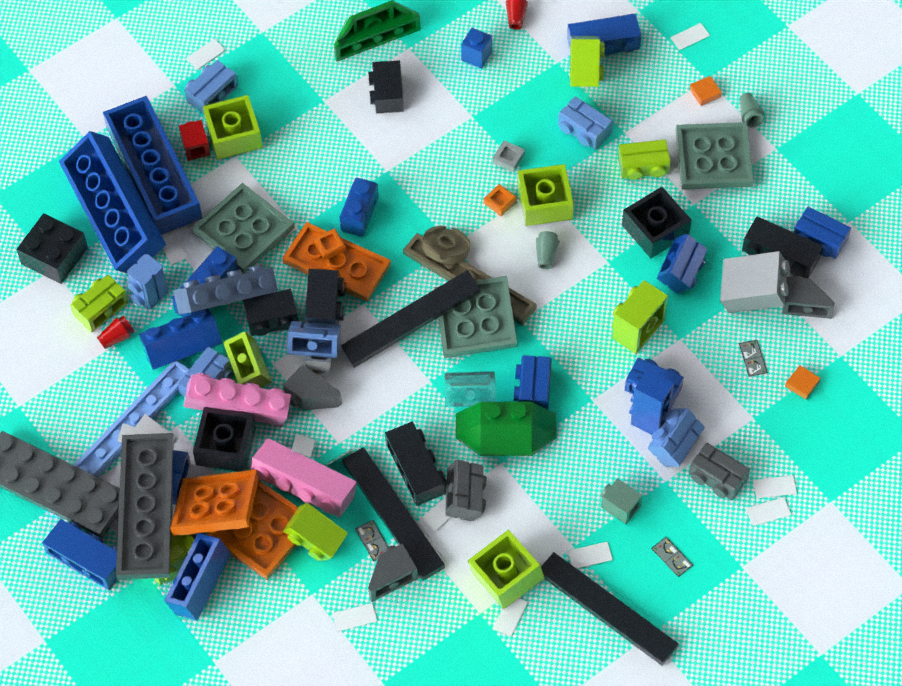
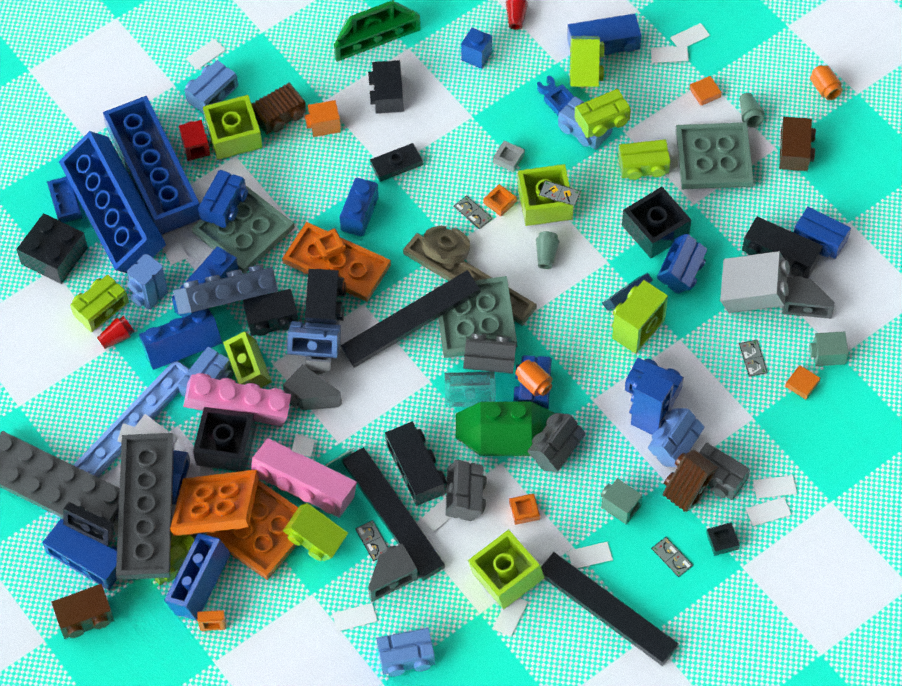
(64, 200): none -> blue plate
(82, 611): none -> reddish brown brick
(88, 524): none -> black plate
(211, 620): none -> orange tile
(223, 198): none -> blue brick
(279, 108): none -> reddish brown brick
(323, 118): none -> orange brick
(396, 162): none -> black plate
(405, 652): none -> medium blue brick
(473, 212): none -> light grey sticker
(489, 354): none -> dark grey brick
(524, 509): none -> orange tile
(534, 378): none -> orange brick
(555, 96): none -> blue plate
(556, 442): none -> dark grey brick
(560, 193): none -> light grey sticker
(602, 113): none -> lime brick
(621, 295): none -> dark blue plate
(669, 54): none -> white sticker
(689, 480): none -> reddish brown brick
(722, 539): none -> black plate
(796, 143): none -> reddish brown brick
(826, 82): none -> orange brick
(829, 348): none -> sand green brick

